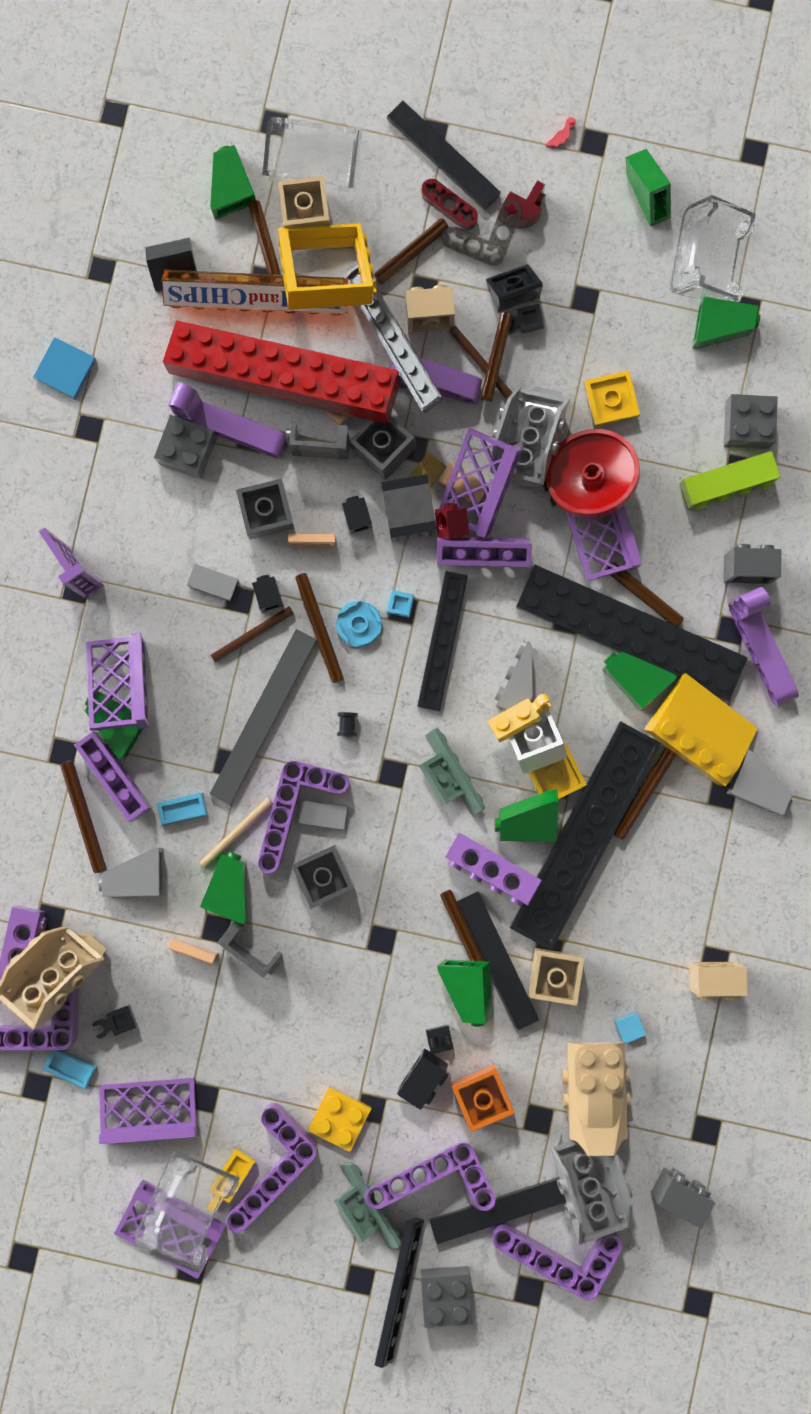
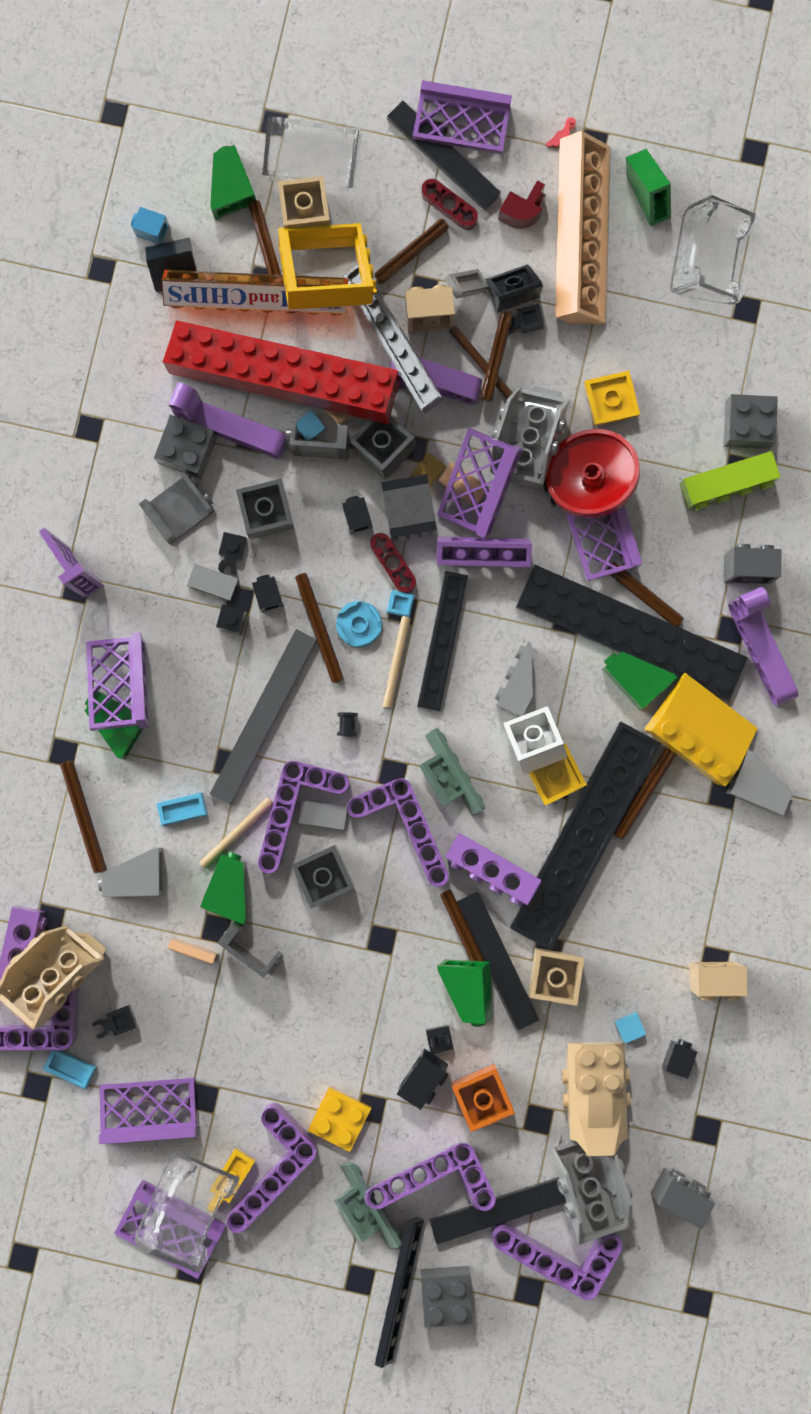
(64, 368): dark azure tile -> none
(113, 776): medium lavender brick -> none
(150, 225): none -> dark azure brick
(178, 508): none -> flat silver panel
(231, 548): none -> black plate
(231, 620): none -> black brick
(253, 633): reddish brown bar -> none
(310, 426): none -> medium azure tile
(312, 540): light nougat tile -> none
(389, 545): none -> dark red beam
(396, 662): none -> tan bar
(410, 823): none -> medium lavender beam
(452, 521): dark red brick -> none
(462, 98): none -> medium lavender fence
(467, 283): none -> light grey tile
(493, 242): clear smoke beam -> none
(518, 717): yellow plate -> none
(530, 819): green slope -> none
(582, 230): none -> light nougat slope
(680, 1058): none -> black brick
(723, 321): green slope -> none

